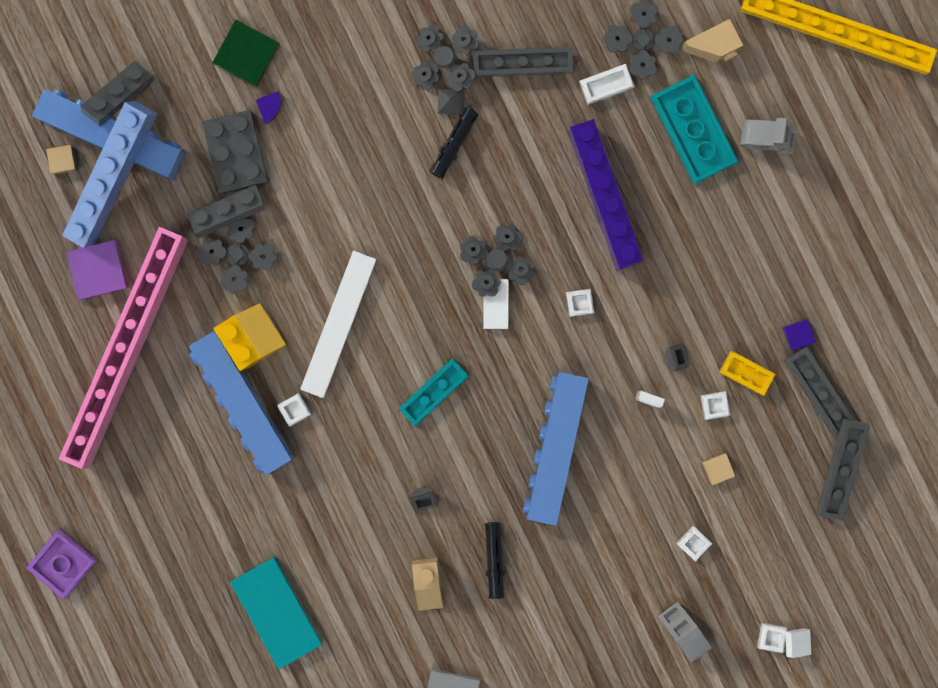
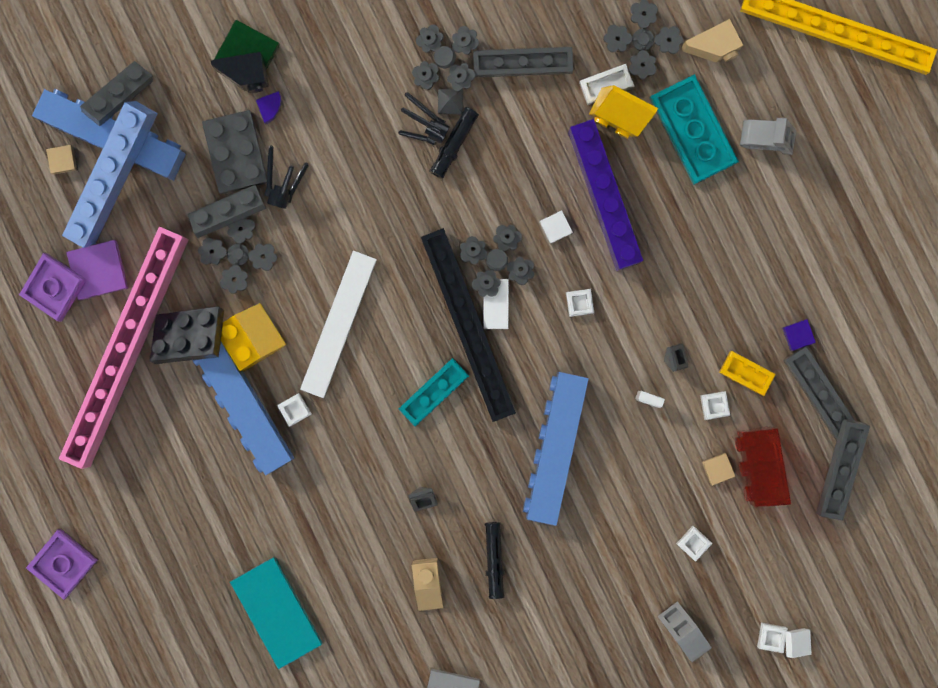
(52, 287): none -> medium lavender tile
(187, 335): none -> black plate
(244, 70): none -> black slope
(281, 195): none -> black plant
(435, 129): none -> black plant
(468, 325): none -> black plate
(555, 227): none -> white tile
(621, 111): none -> yellow slope
(763, 467): none -> clear red slope

